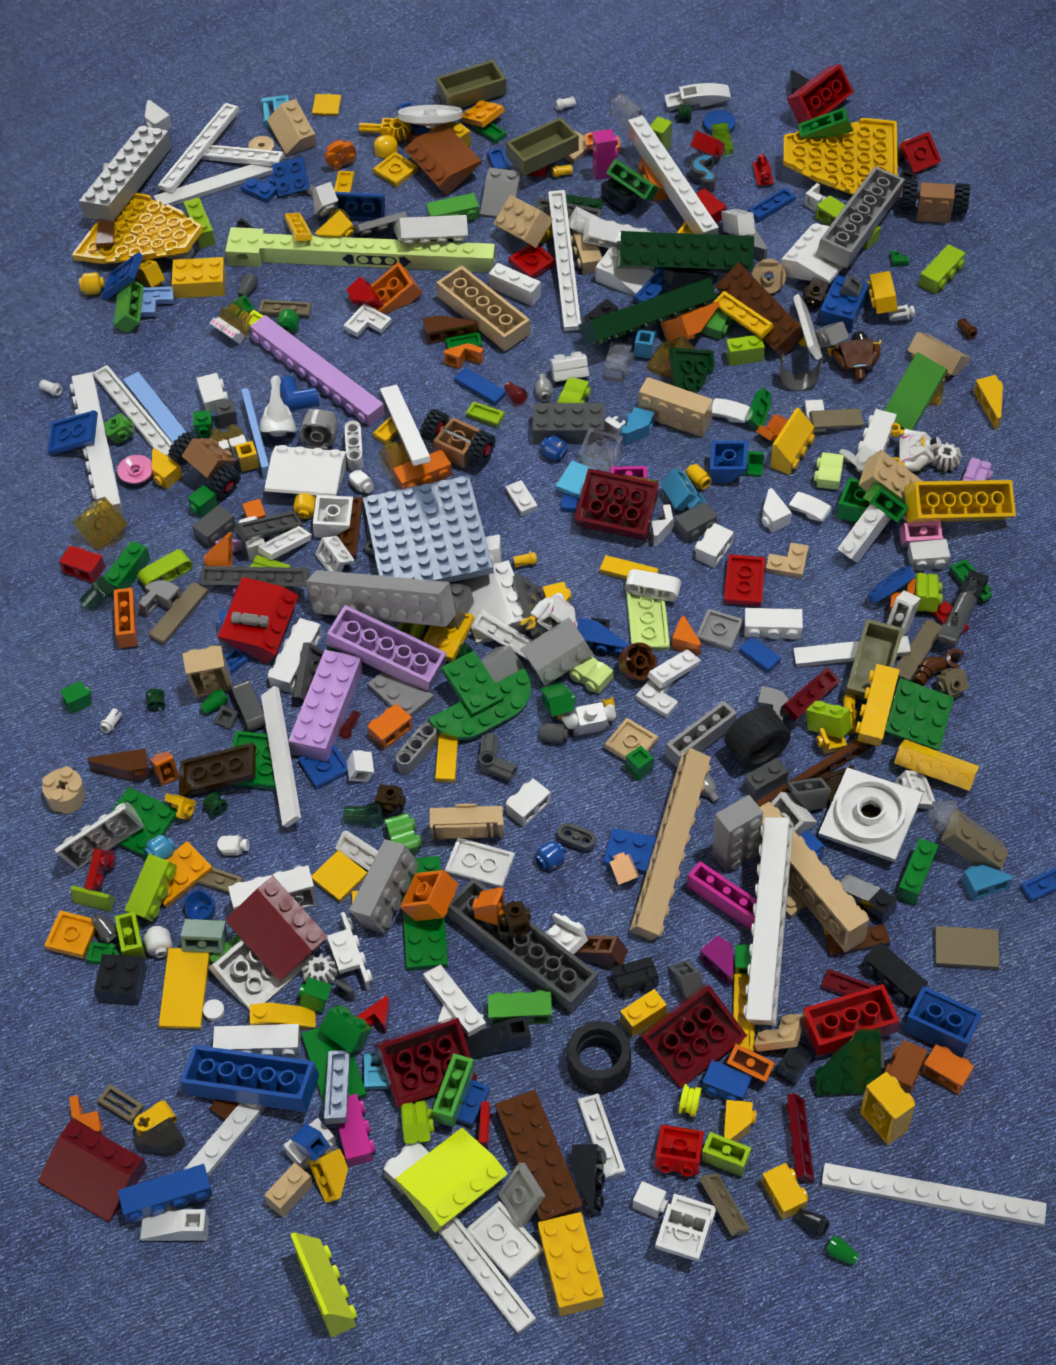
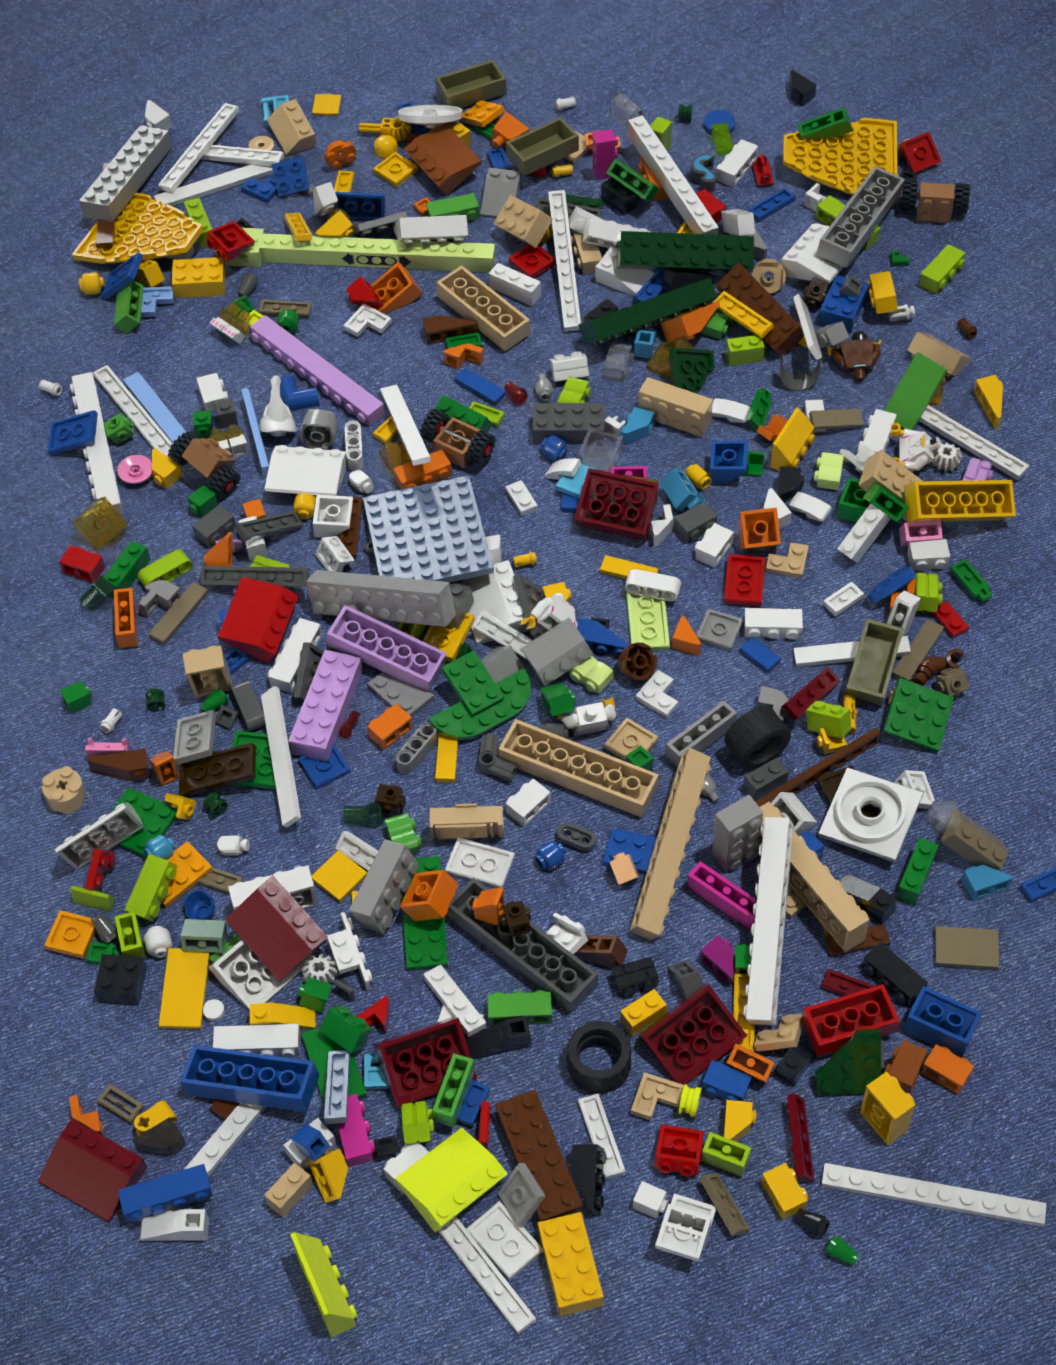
(98, 749): none -> bright pink hinge
(194, 737): none -> light grey plate
(228, 241): none -> red plate
(247, 456): yellow brick -> none
(250, 619): light grey axle -> none
(284, 543): white plate -> none
(360, 766): white brick -> none
(386, 1146): none -> black plate
(420, 206): none -> orange tile
(463, 413): none -> green brick
(506, 130): none -> orange torso
(564, 467): none -> white slope
(579, 768): none -> tan brick
(653, 1090): none -> tan plate
(674, 668): white plate -> none
(702, 94): white slope -> none
(708, 145): red slope -> none
(737, 163): none -> white brick
(759, 529): none -> orange slope
(789, 482): none -> black slope
(810, 792): dark grey slope -> none
(820, 94): red brick -> none
(843, 599): none -> white plate
(878, 704): yellow brick -> none
(936, 764): yellow brick -> none
(963, 607): dark grey piece -> none
(974, 443): none -> white plate

